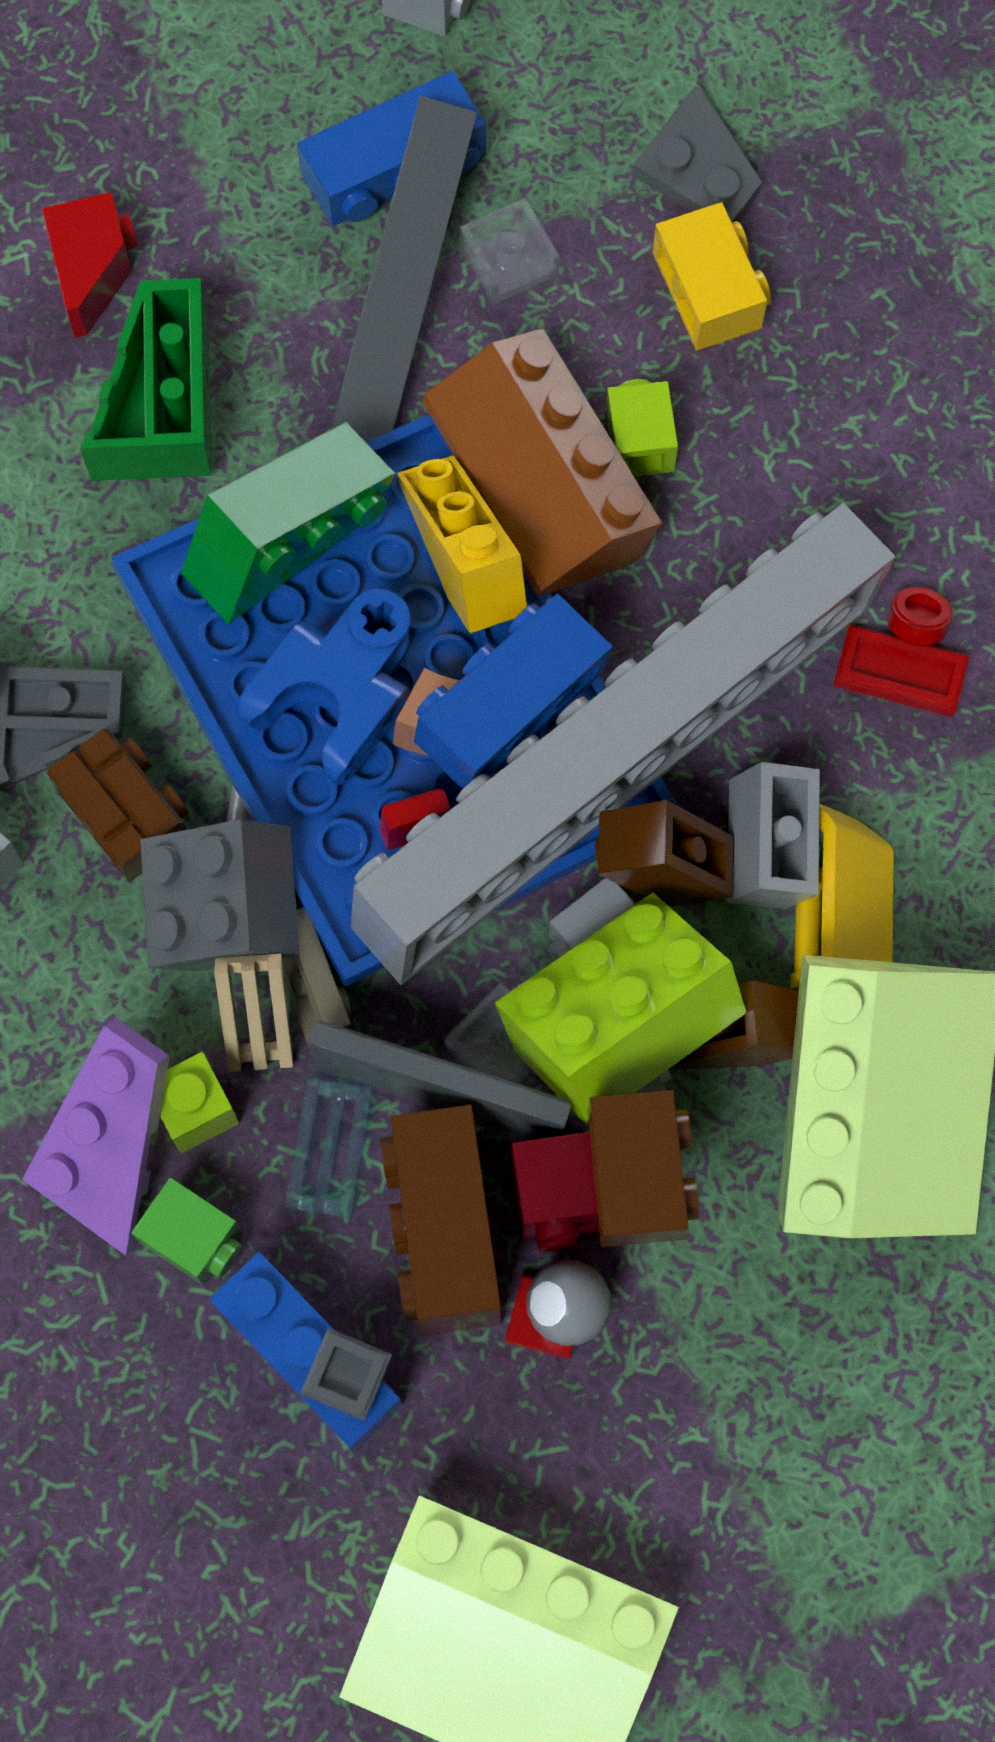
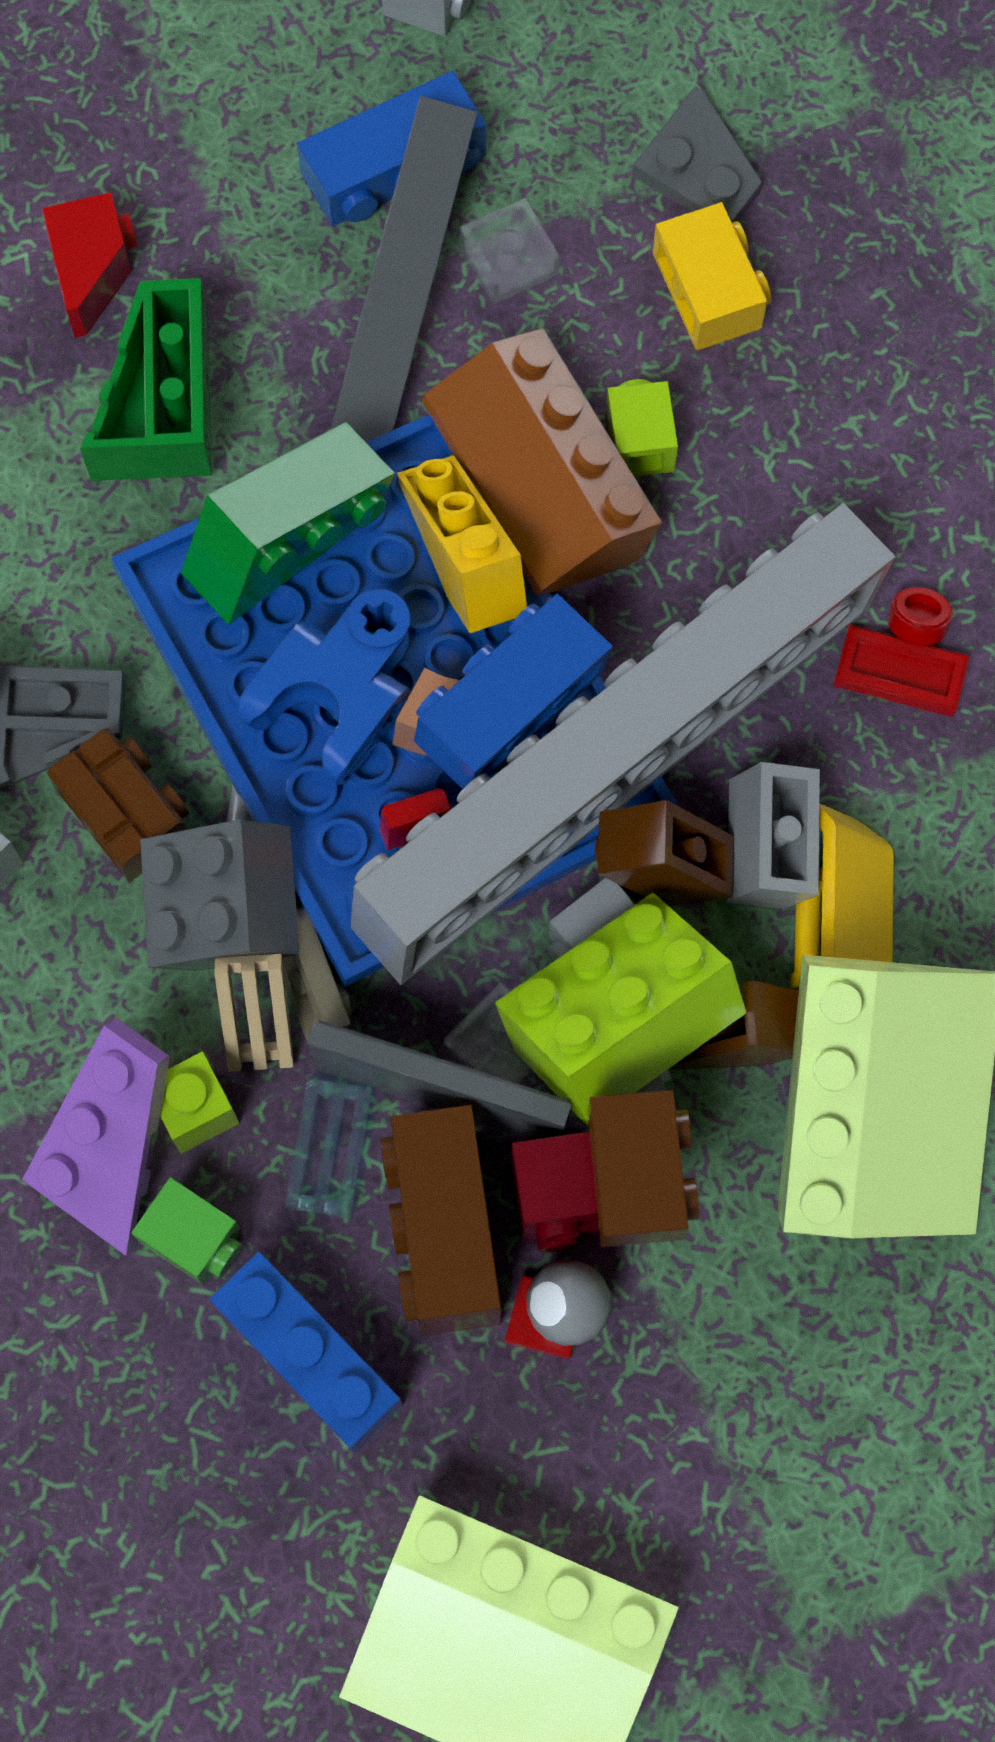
(346, 1375): dark grey tile -> none

